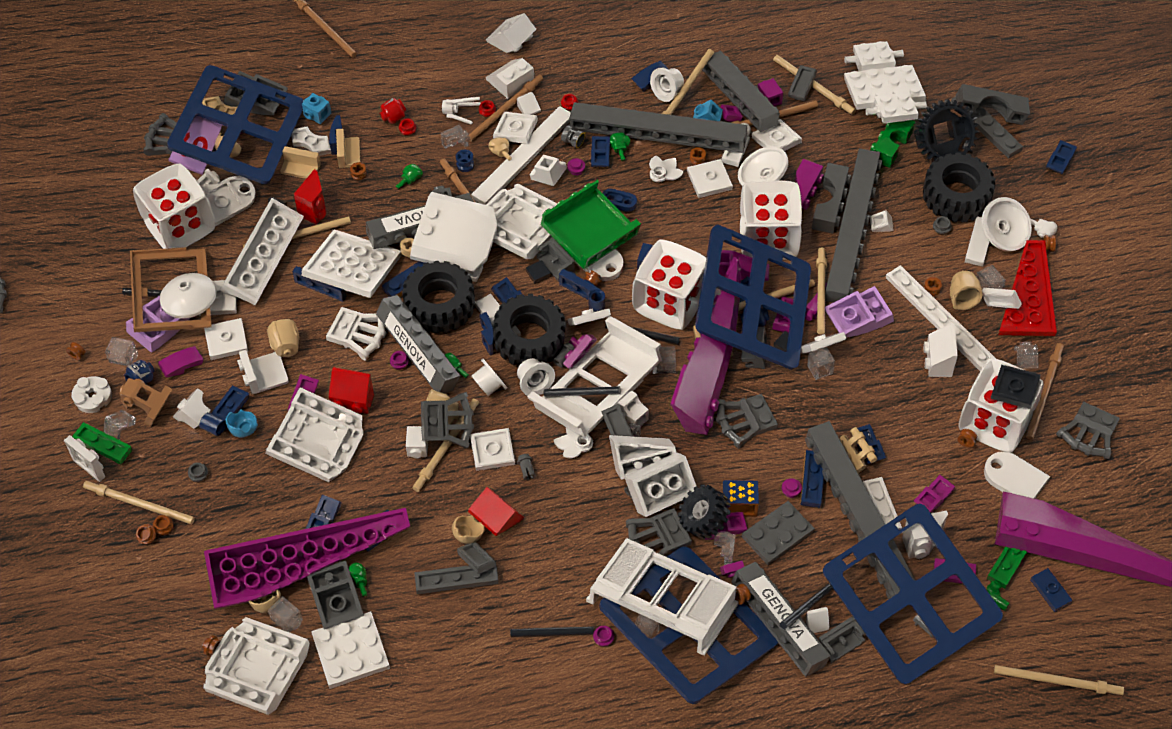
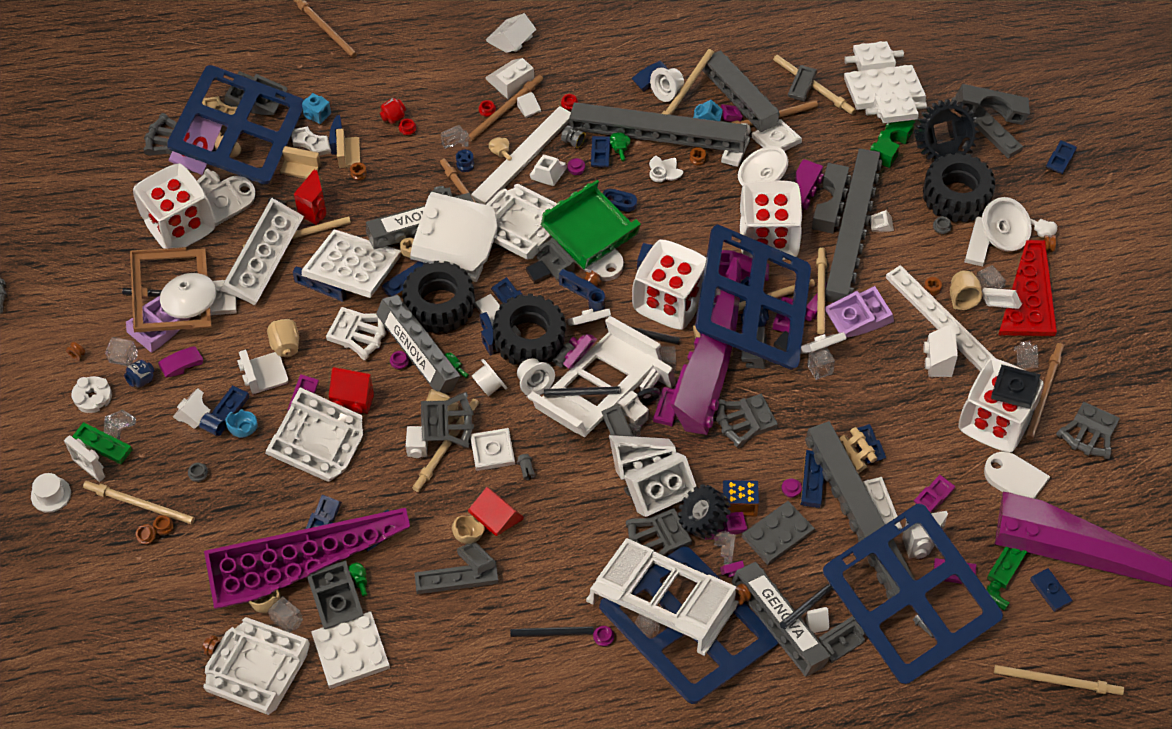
(50, 493): none -> white piece
(154, 403): medium nougat tile -> none
(226, 339): white plate -> none
(410, 174): green piece -> none
(451, 106): white plant -> none
(516, 127): white plate -> none
(572, 444): white plate -> none
(660, 372): none -> white piece
(664, 412): none -> magenta tile
(709, 178): white plate -> none
(771, 91): magenta brick -> none
(967, 438): dark orange bush -> none

